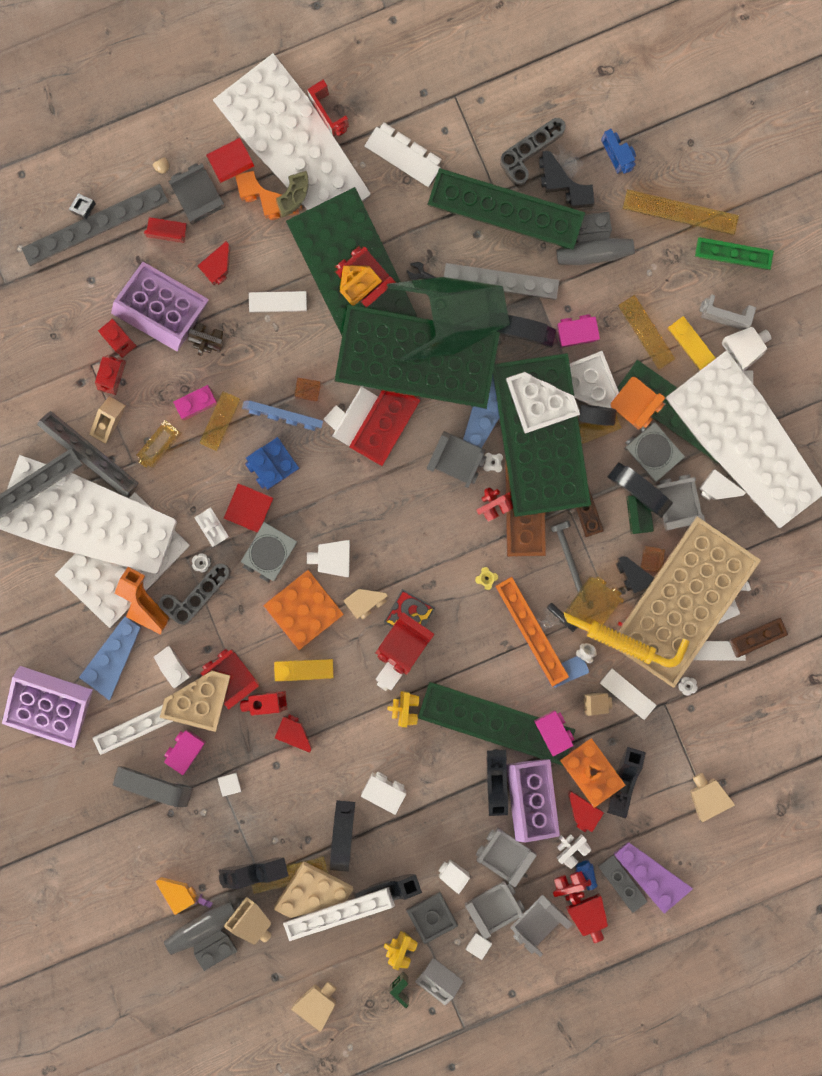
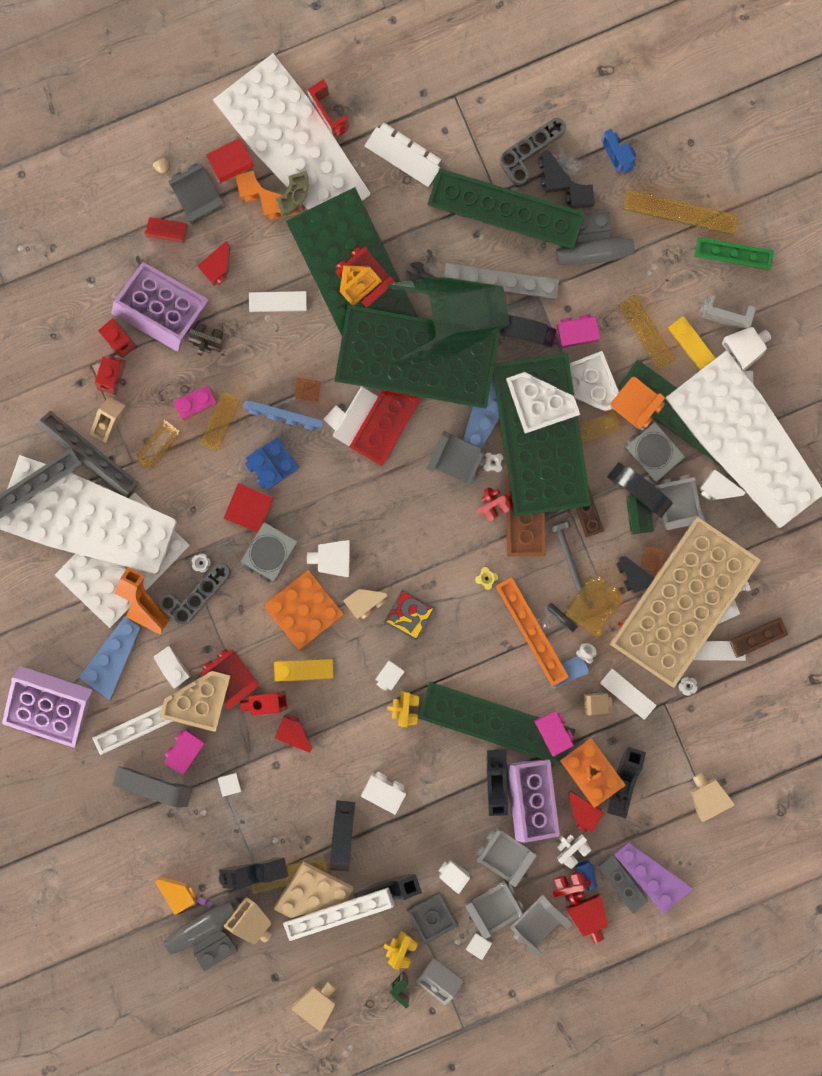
(82, 206): plate -> none
(94, 225): dark grey plate -> none
(211, 527): white hips -> none
(404, 644): red panel -> none
(597, 415): black tyre -> none
(627, 644): yellow piece -> none

